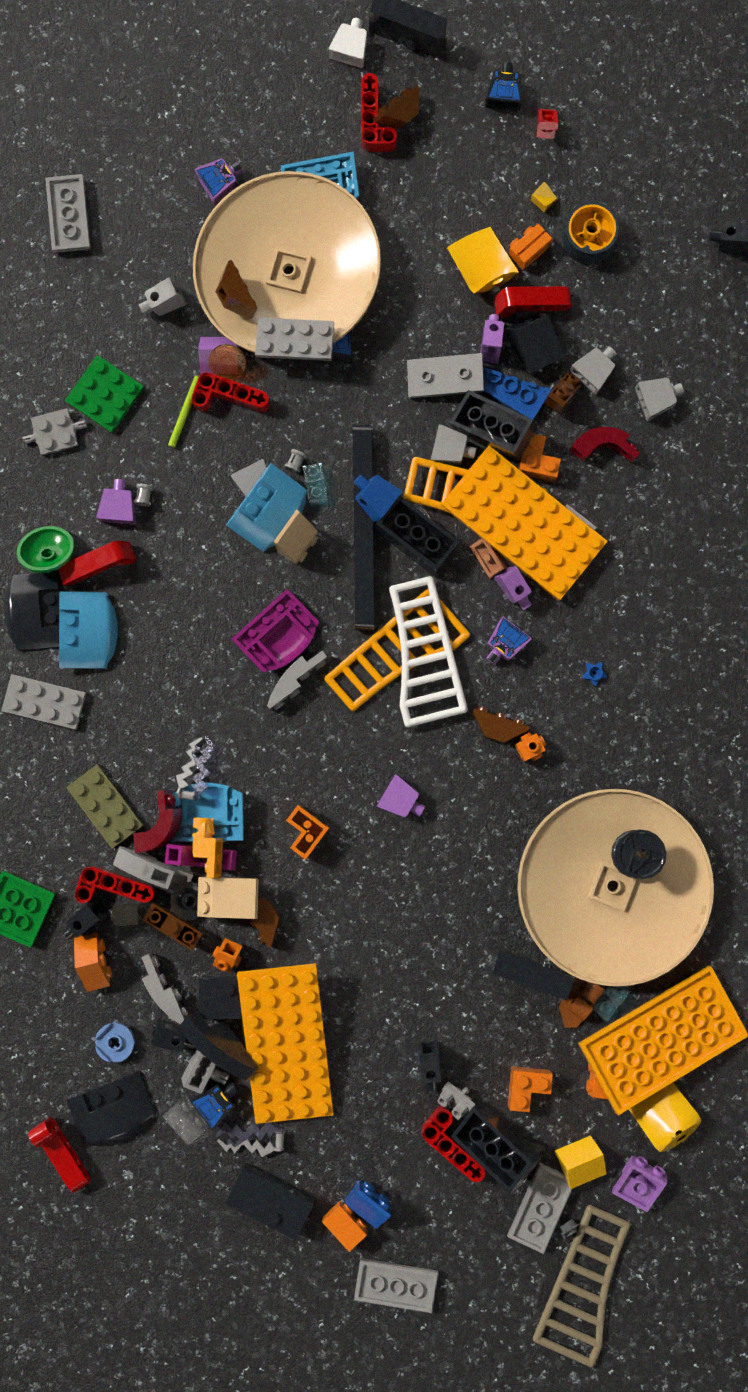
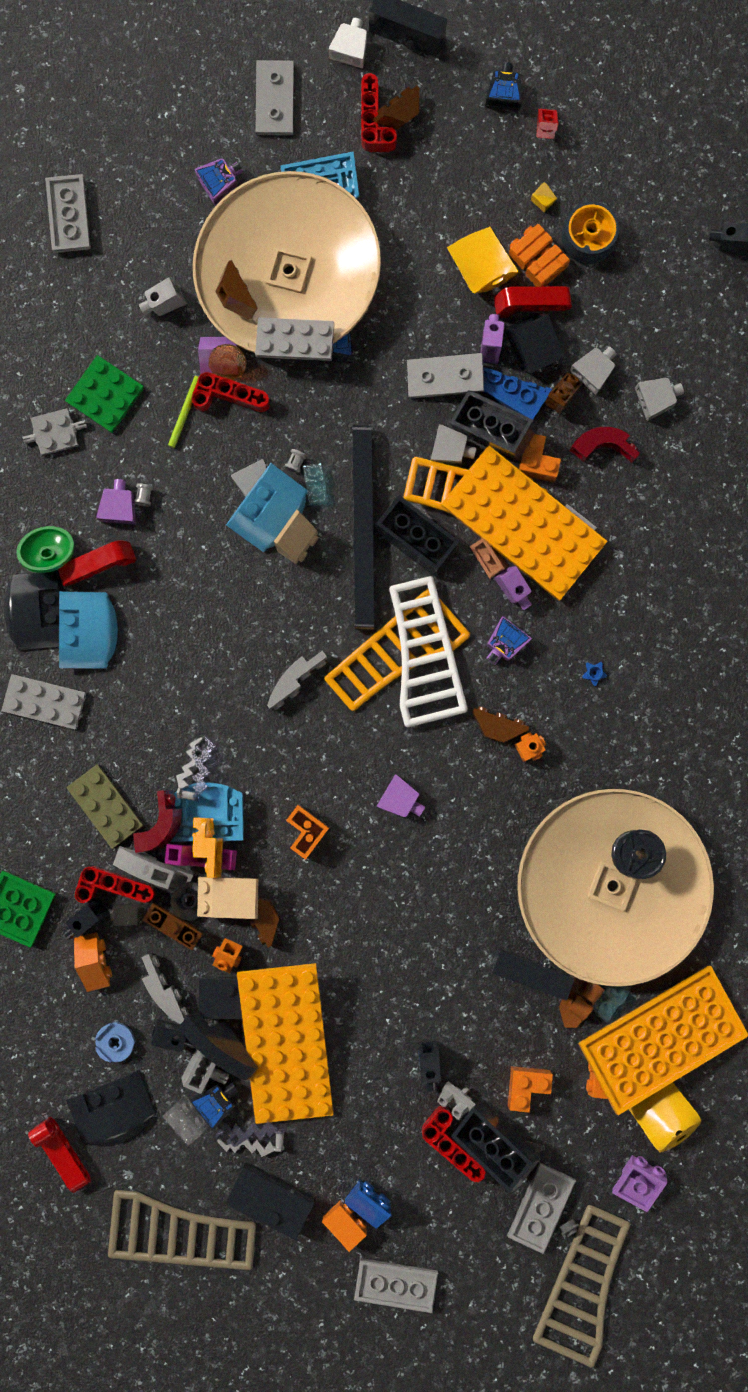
(194, 1219): none -> dark tan bar
(274, 97): none -> light grey plate
(277, 633): magenta slope -> none
(376, 495): blue torso -> none
(547, 267): none -> orange brick
(581, 1161): yellow slope -> none

